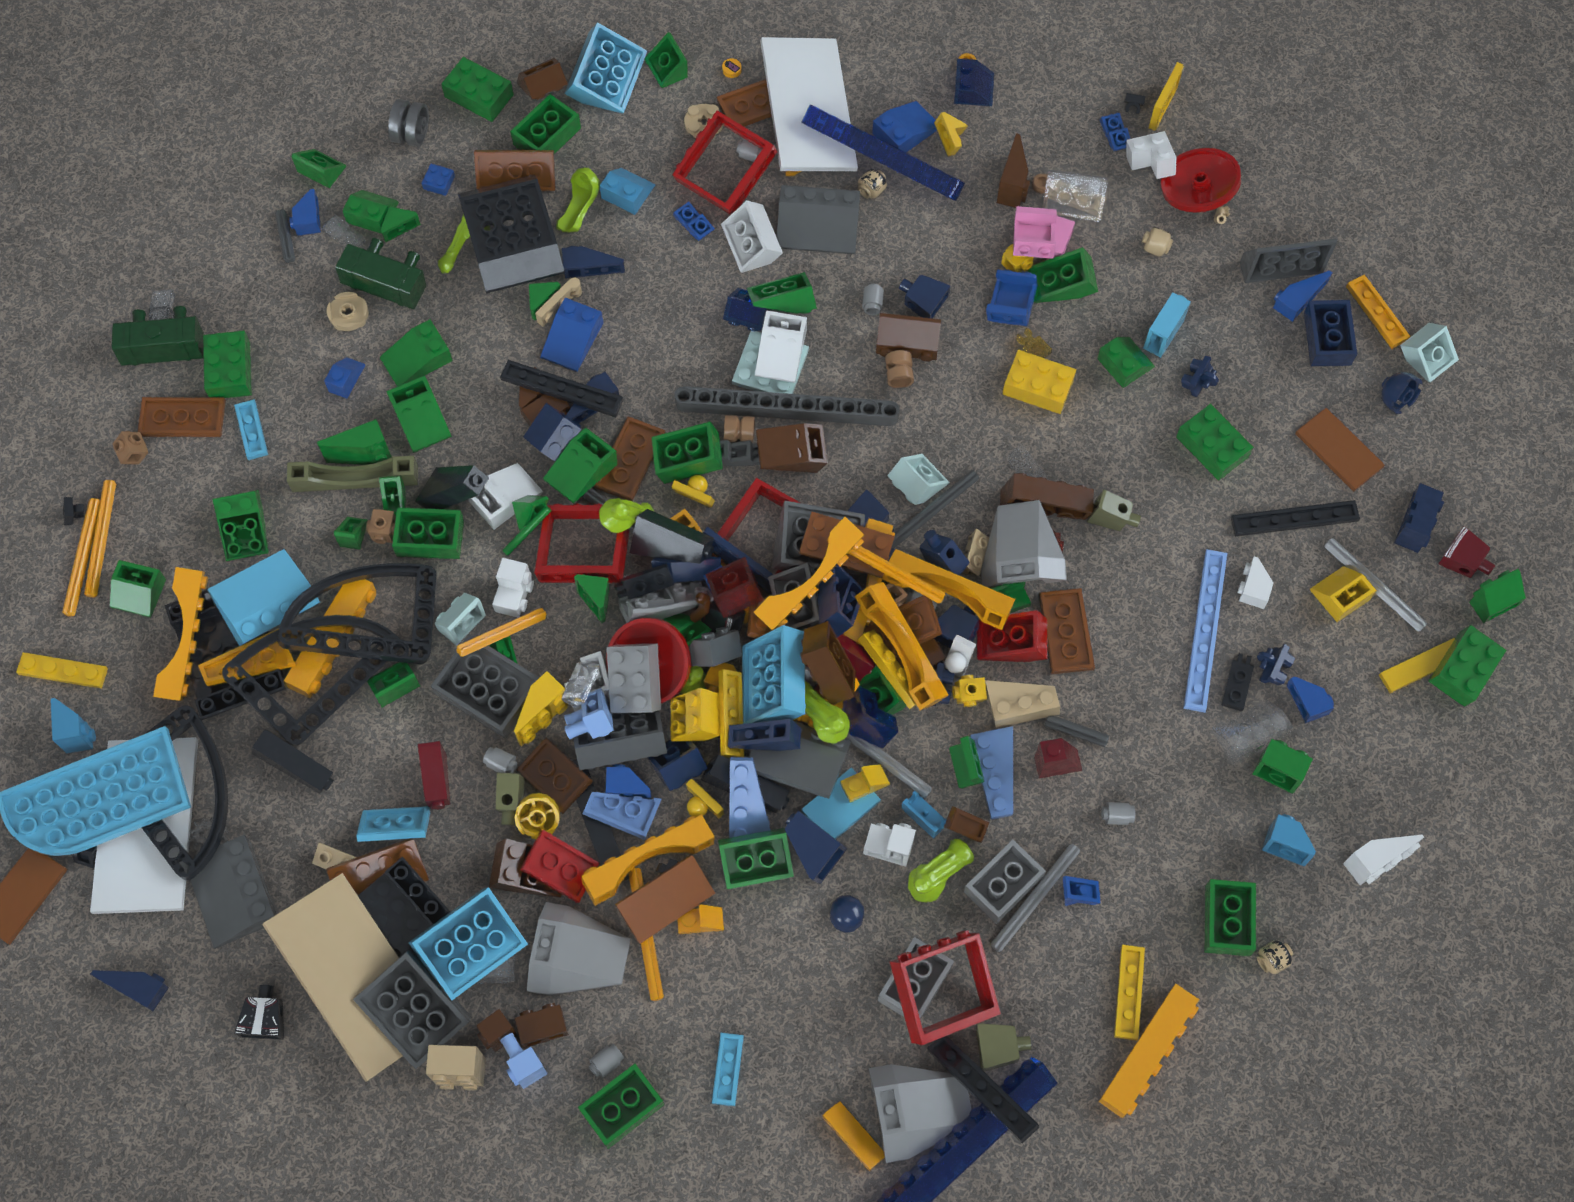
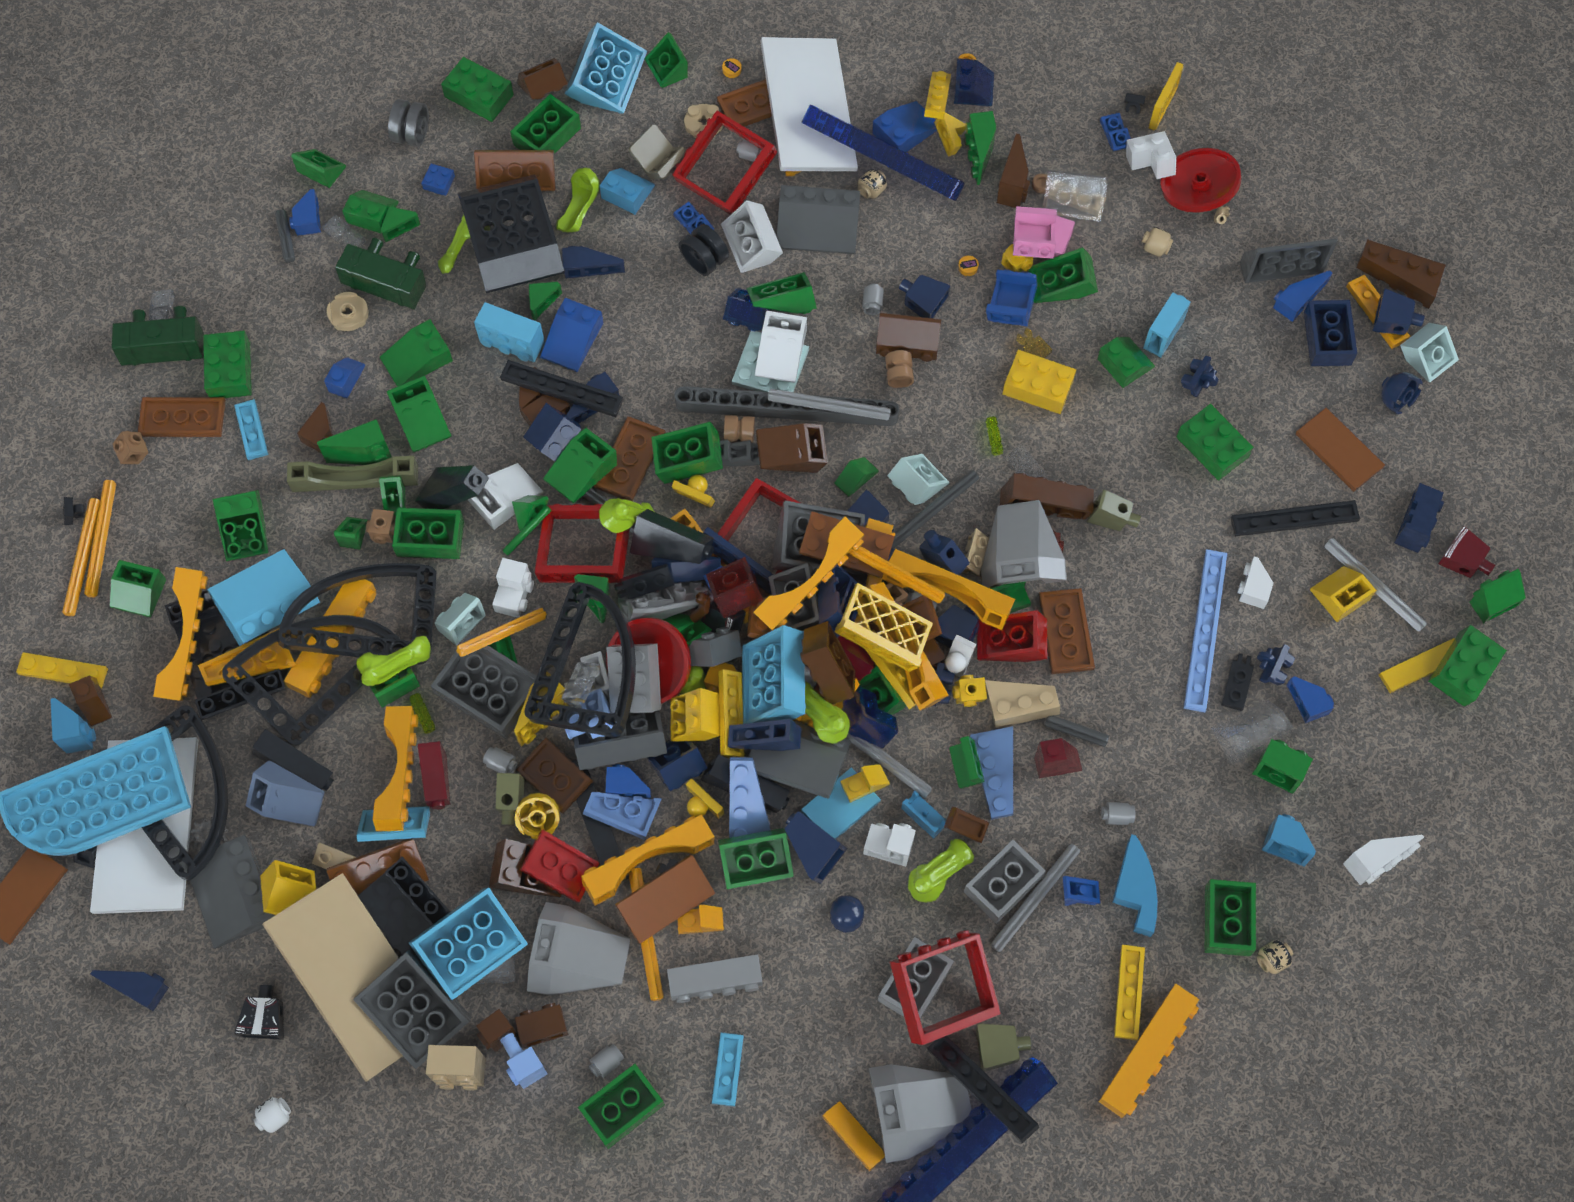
(91, 700): none -> reddish brown slope
(272, 1114): none -> white head
(284, 795): none -> sand blue slope
(285, 885): none -> yellow slope
(316, 428): none -> reddish brown slope
(380, 668): none -> lime hair
(390, 806): none -> light orange arch
(423, 714): none -> clear neon green axle
(509, 332): none -> medium azure brick
(548, 311): tan plate -> none
(627, 686): none -> black beam
(656, 153): none -> dark tan bracket
(704, 249): none -> black wheel
(715, 977): none -> light grey brick
(829, 404): none -> light grey axle
(855, 475): none -> green slope
(882, 645): none -> yellow fence
(937, 95): none -> yellow plate
(968, 265): none -> light orange tile
(980, 138): none -> green slope
(994, 436): none -> clear neon green axle
(1137, 887): none -> dark azure slope
(1396, 314): none -> dark blue torso
(1402, 271): none -> reddish brown wedge

